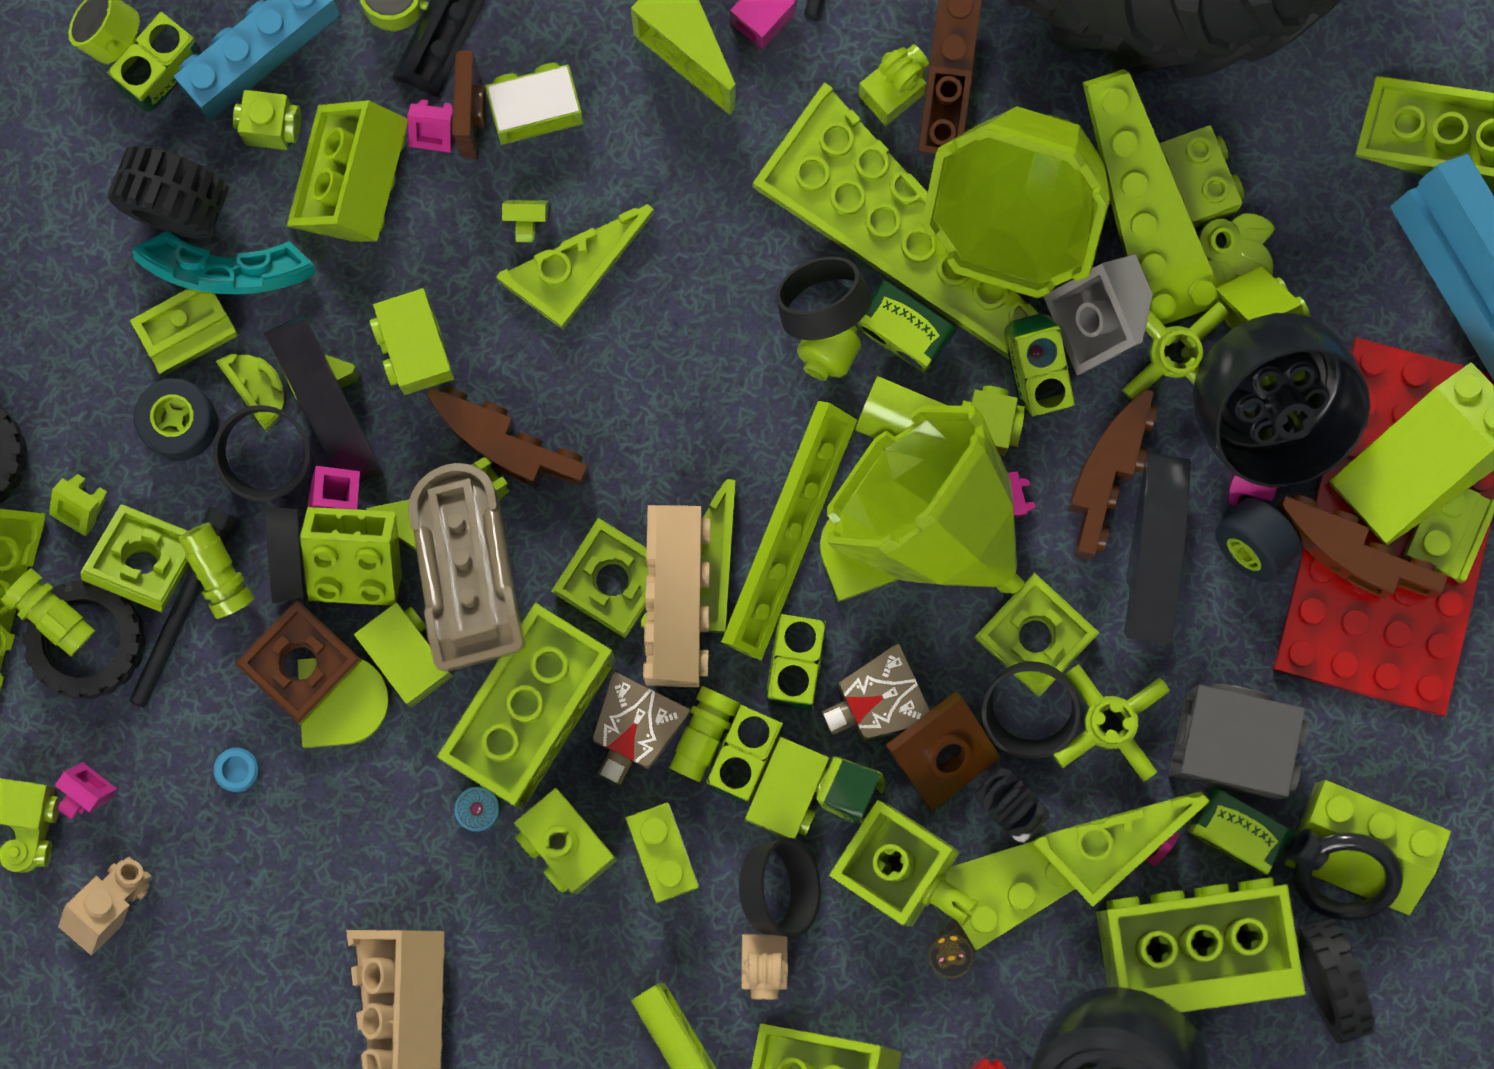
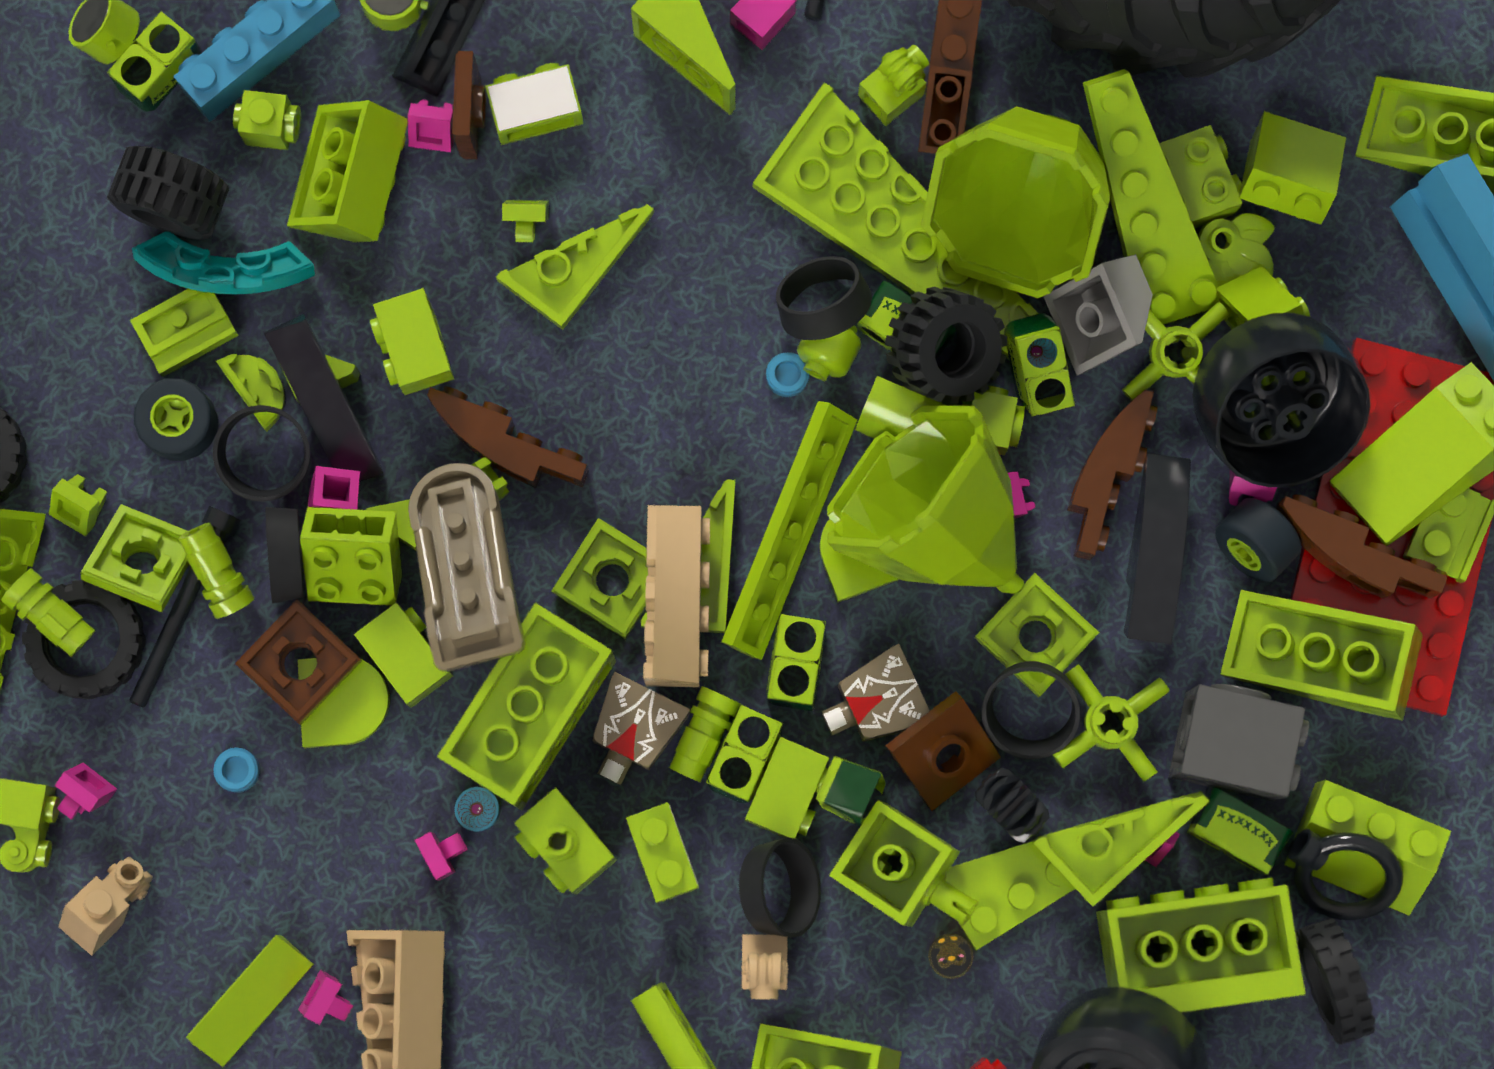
(250, 1000): none -> lime slope
(323, 999): none -> dark pink tile
(439, 853): none -> dark pink tile
(786, 375): none -> dark azure tile
(975, 353): none -> black tyre
(1293, 168): none -> lime brick
(1323, 653): none -> lime slope

